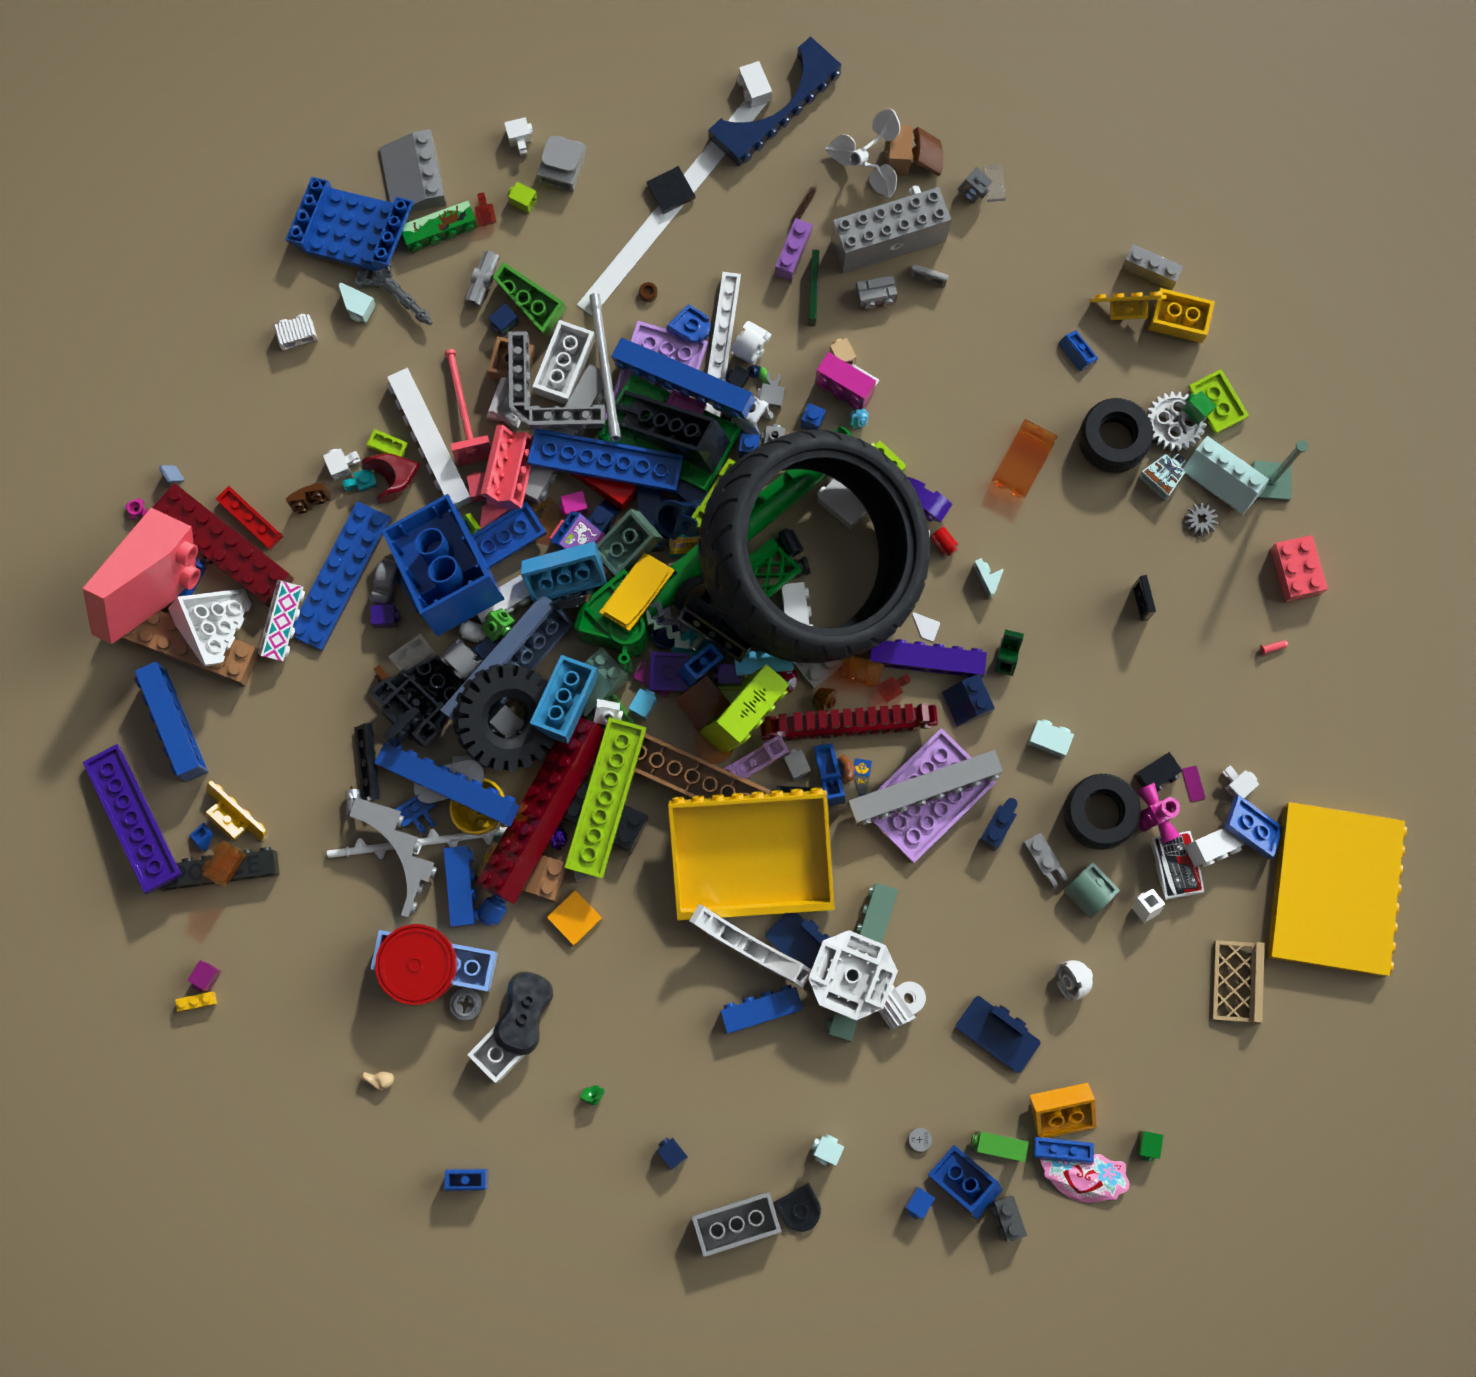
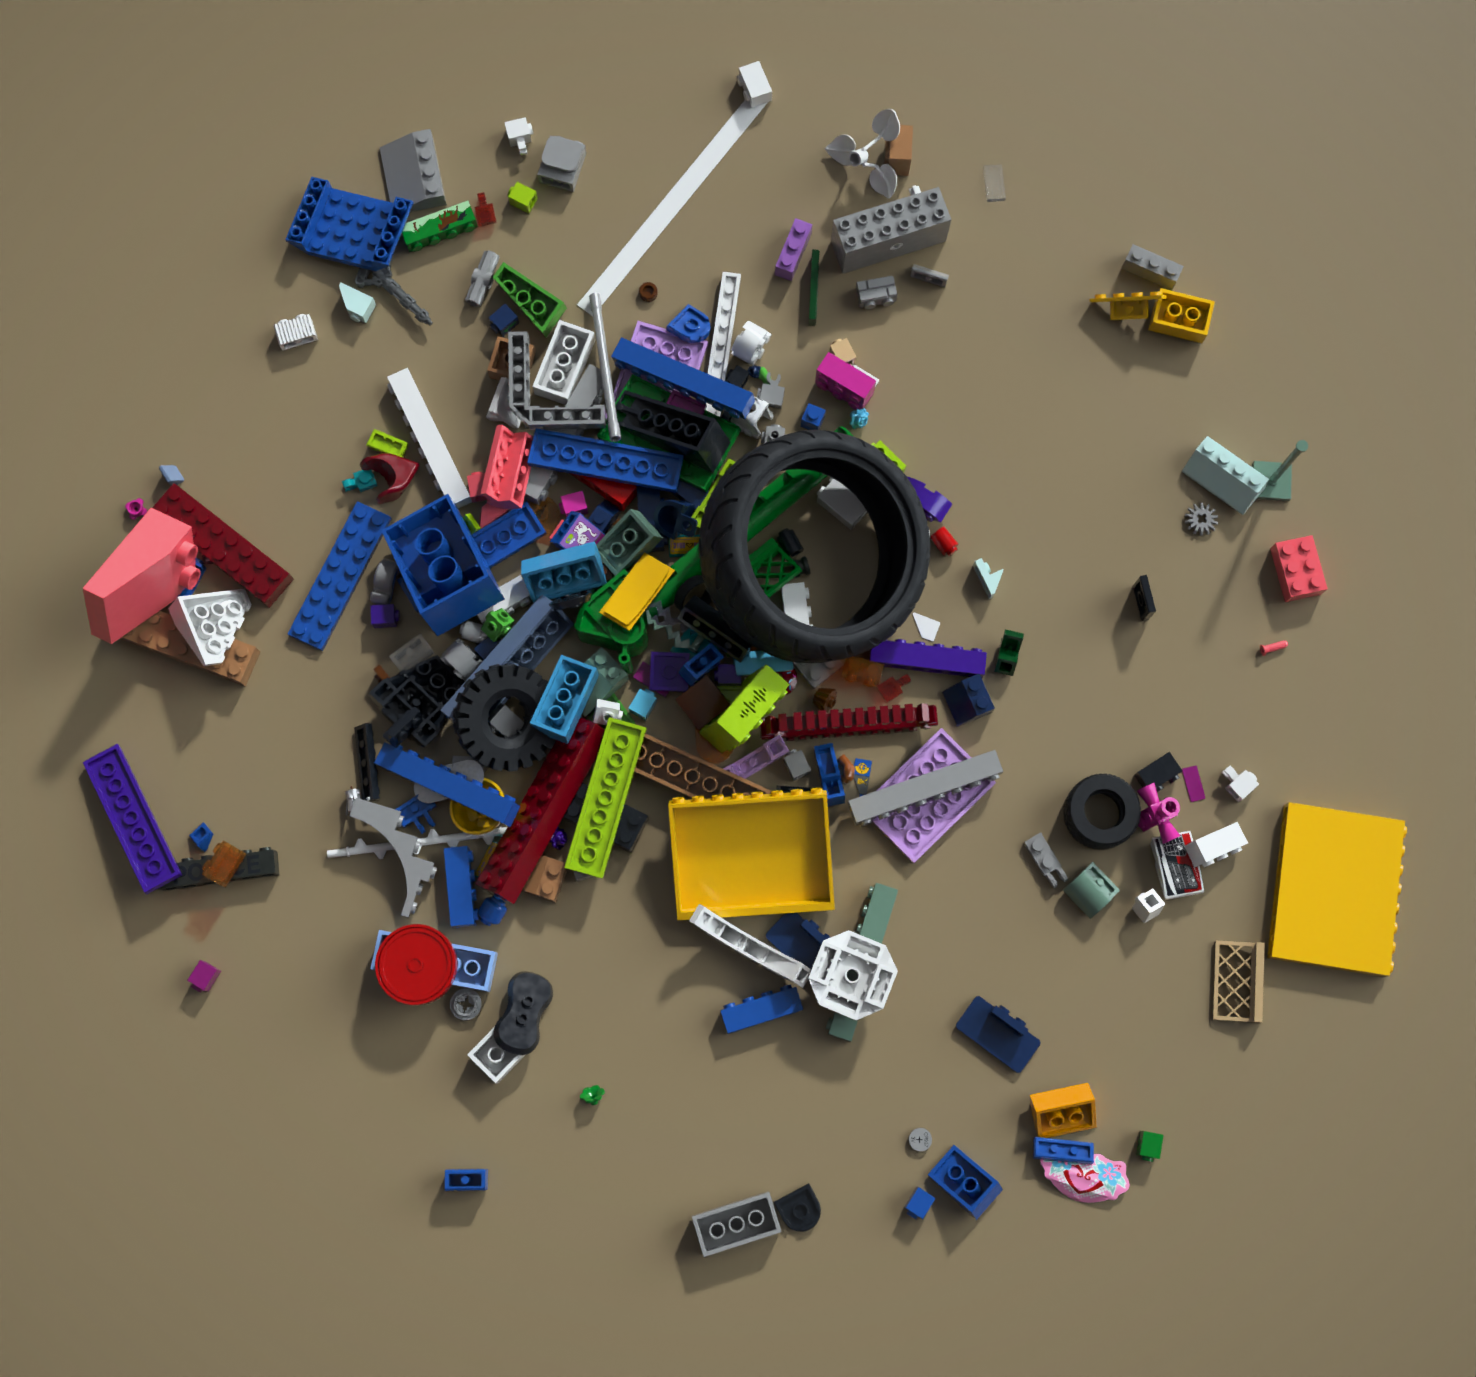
(170, 721): blue brick -> none
(195, 1001): yellow piece -> none
(230, 816): yellow bracket -> none
(249, 517): red plate -> none
(281, 620): brick -> none
(302, 499): reddish brown slope -> none
(339, 463): white brick -> none
(380, 1080): tan animal -> none
(472, 448): coral tile -> none
(574, 917): light orange tile -> none
(659, 636): dark blue hair -> none
(671, 190): black tile -> none
(671, 1152): dark blue brick -> none
(742, 139): dark blue arch -> none
(748, 443): blue brick -> none
(804, 204): reddish brown piece -> none
(827, 1150): light aqua brick -> none
(897, 1010): white piece -> none
(928, 151): reddish brown slope -> none
(975, 185): dark grey head -> none
(999, 824): dark blue brick -> none
(999, 1146): bright green window -> none
(1009, 1218): dark grey brick -> none
(1024, 458): clear orange panel -> none
(1050, 738): light aqua brick -> none
(1074, 979): white cylinder -> none
(1077, 350): blue slope -> none
(1122, 412): black tyre -> none
(1162, 430): white gear -> none
(1164, 474): torso -> none
(1198, 406): green brick -> none
(1220, 392): lime plate -> none
(1253, 827): blue plate -> none

